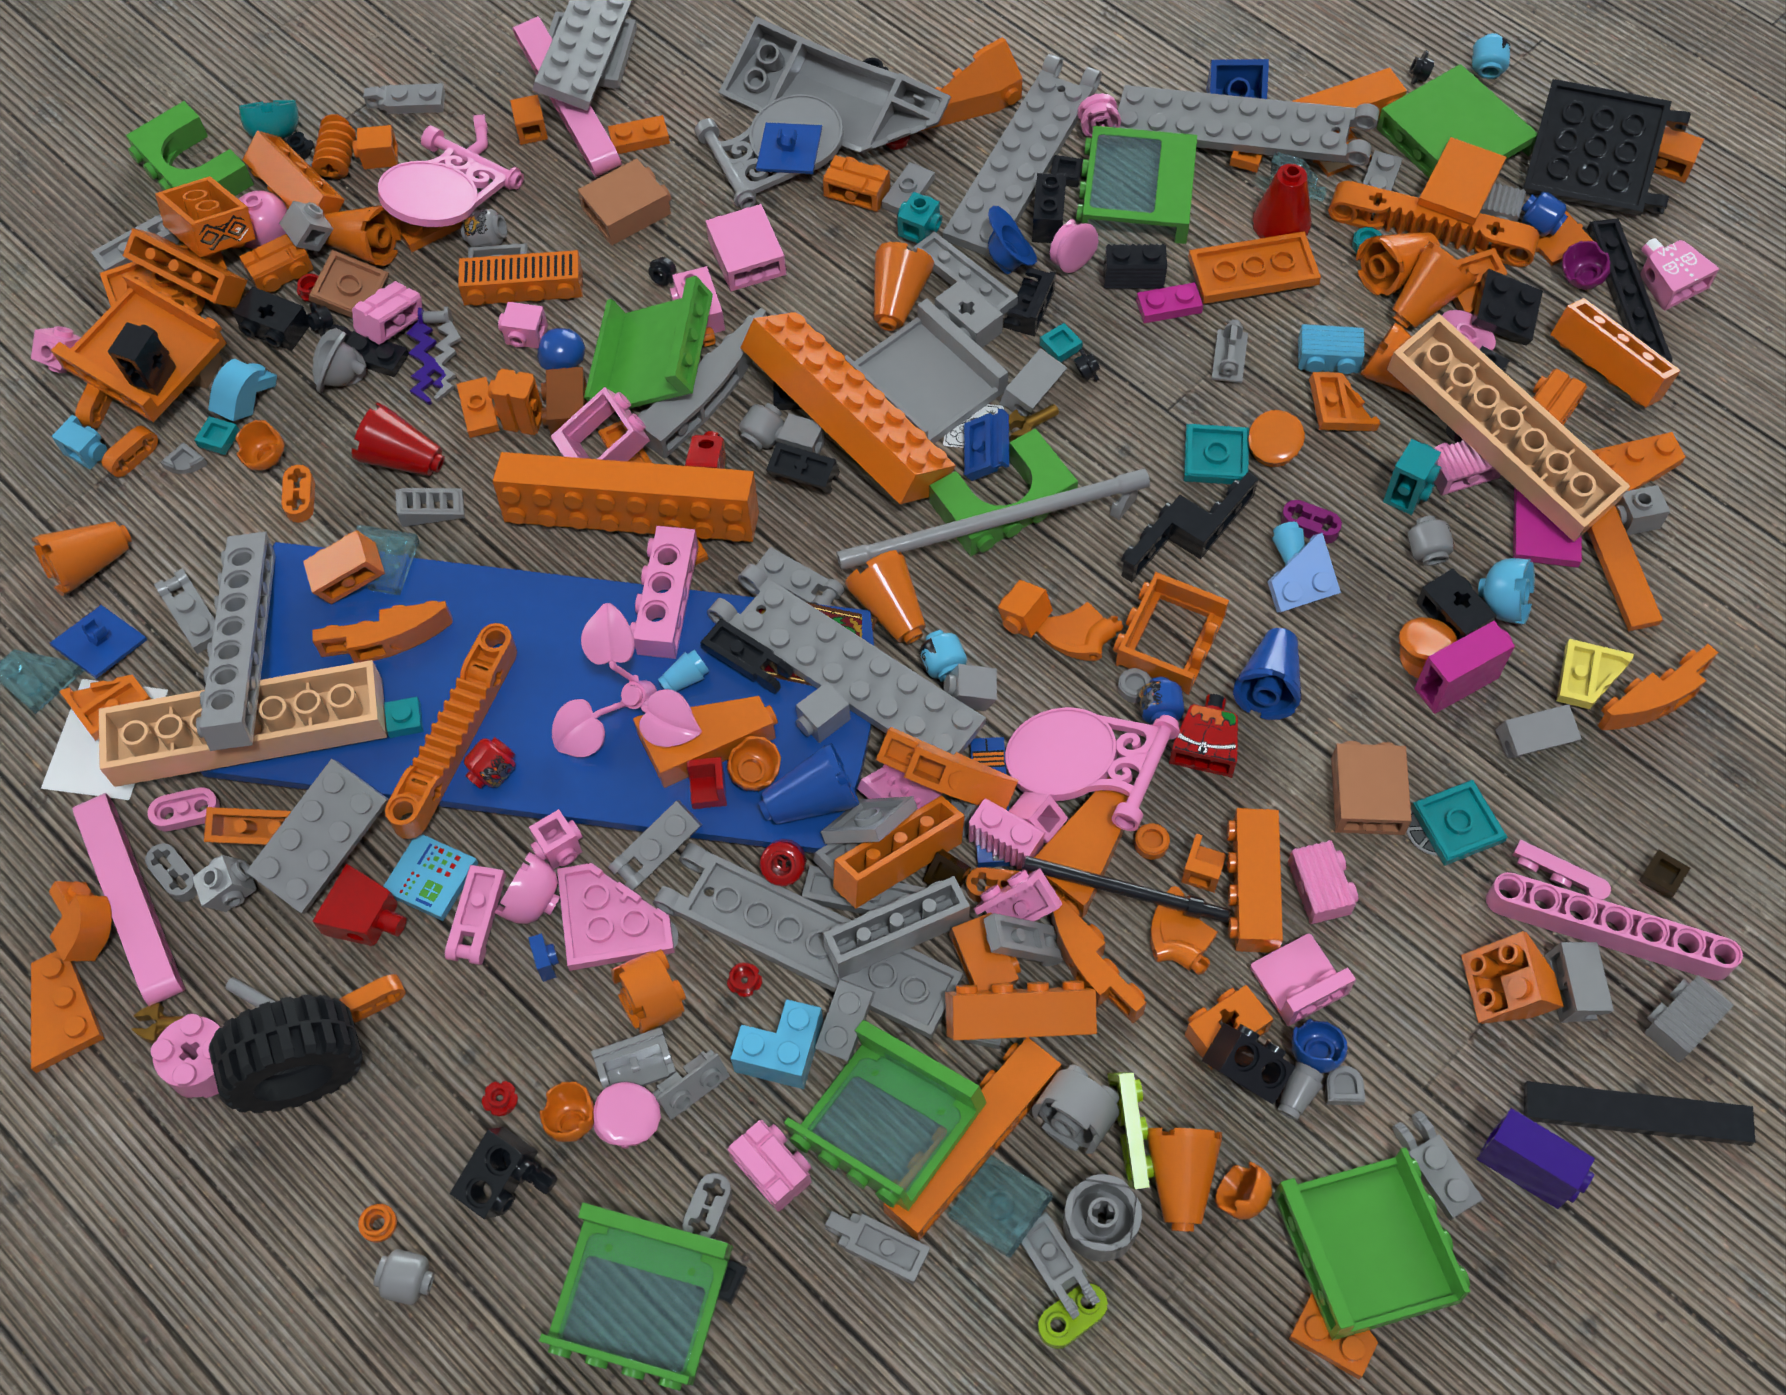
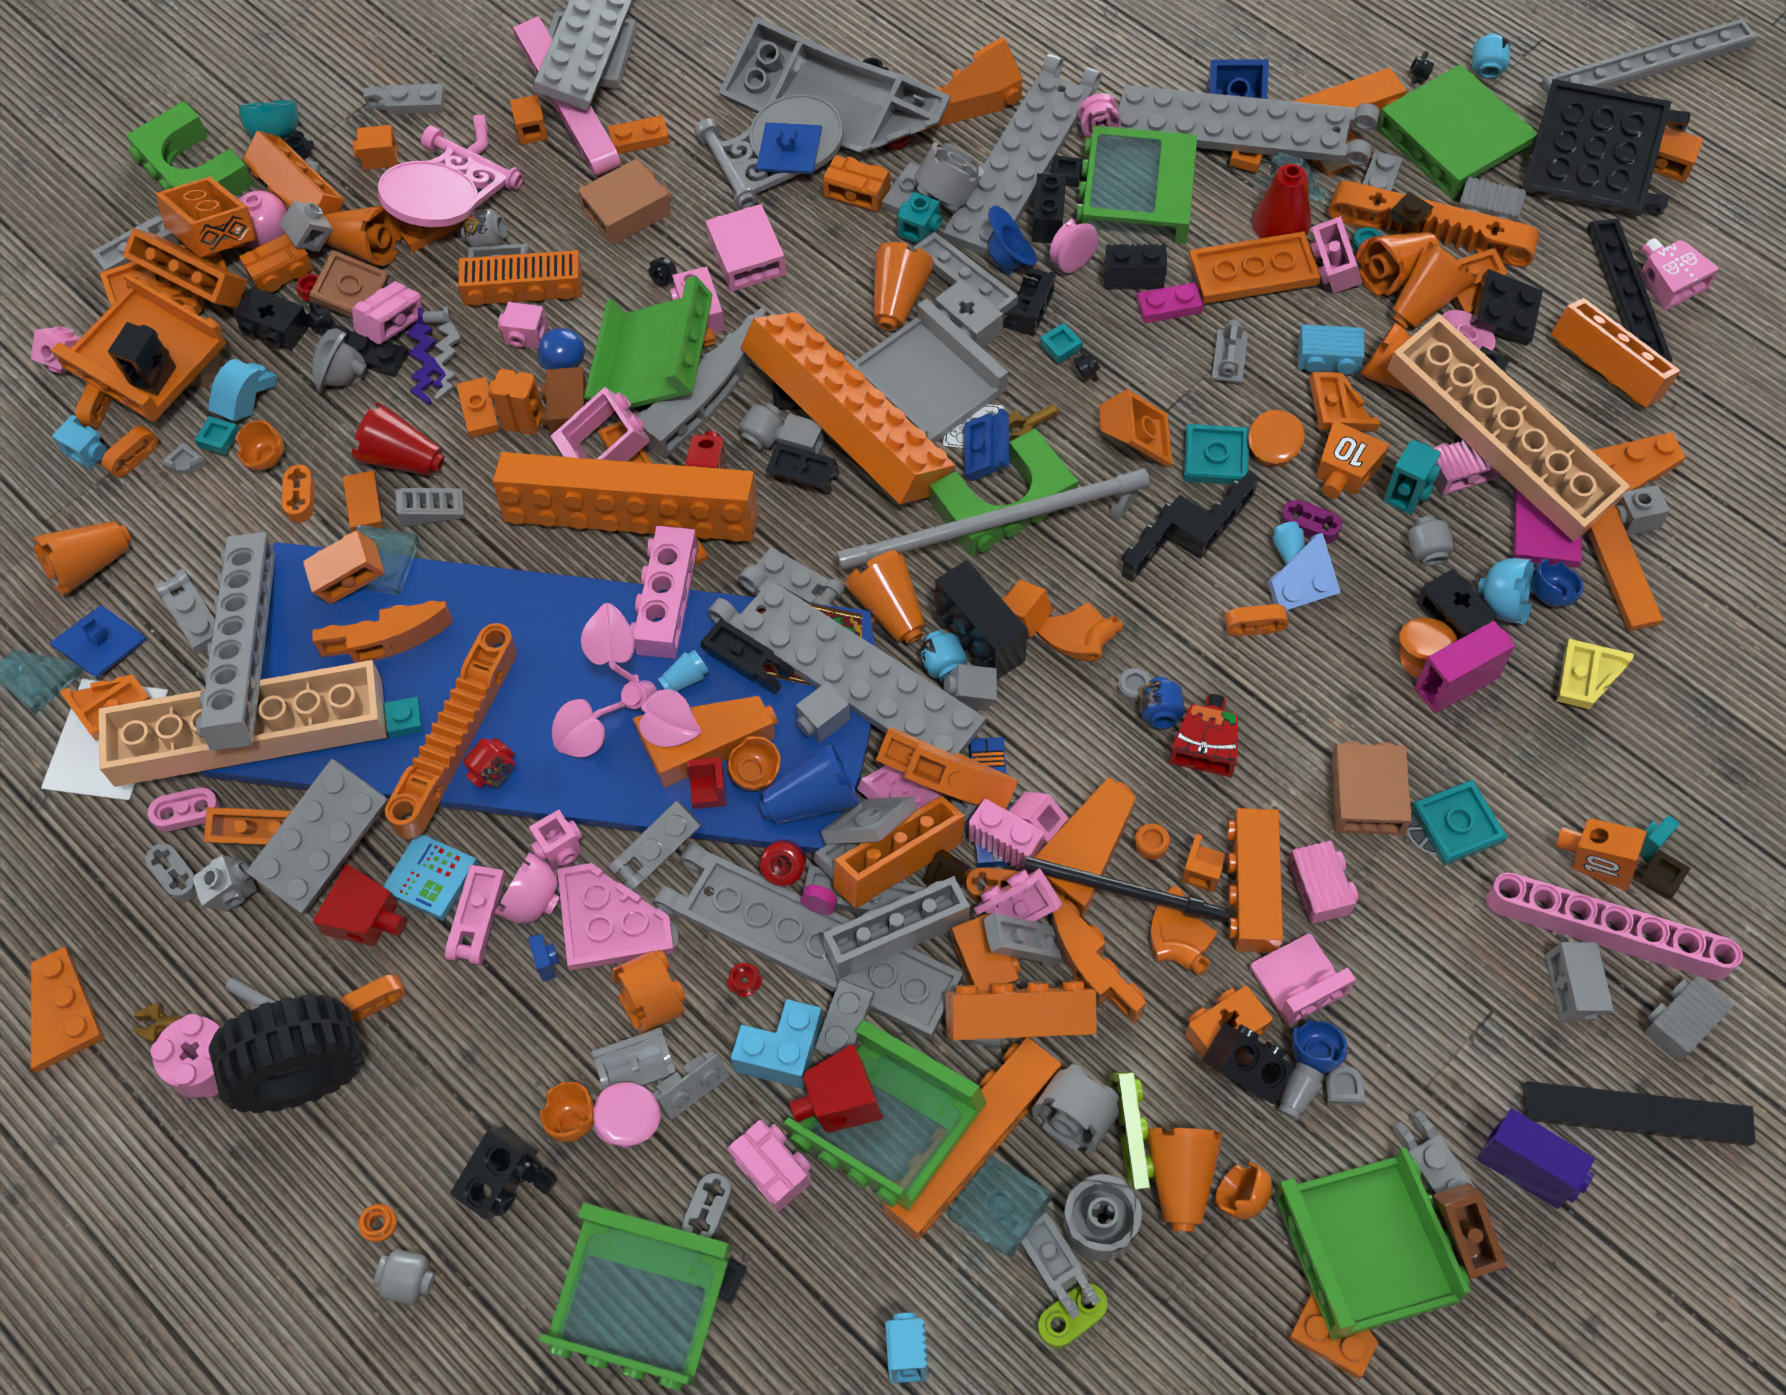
(83, 923): orange brick -> none
(129, 900): bright pink beam -> none
(334, 147): orange piece -> none
(363, 500): none -> orange tile
(502, 1107): red plate -> none
(819, 899): none -> dark pink tile
(838, 1093): none -> red torso
(879, 1245): light grey hinge -> none
(906, 1349): none -> medium azure brick
(948, 175): none -> light grey brick
(980, 619): none -> black brick
(1032, 383): light grey hinge -> none
(1076, 751): bright pink piece -> none
(1137, 425): none -> orange slope
(1181, 595): orange window -> none
(1256, 620): none -> orange beam
(1271, 677): blue cone -> none
(1337, 255): none -> bright pink brick
(1349, 460): none -> orange torso
(1411, 211): none -> dark brown plate
(1462, 180): orange tile -> none
(1471, 1230): none -> dark orange brick
(1511, 980): orange slope -> none
(1538, 731): light grey hinge -> none
(1544, 213): blue head -> none
(1554, 246): orange piece -> none
(1556, 584): none -> blue hair
(1559, 394): orange brick -> none
(1562, 871): bright pink plate -> none
(1585, 265): magenta hair -> none
(1605, 851): none -> orange torso
(1657, 836): none -> teal plate
(1658, 696): orange slope -> none
(1660, 57): none -> light grey tile

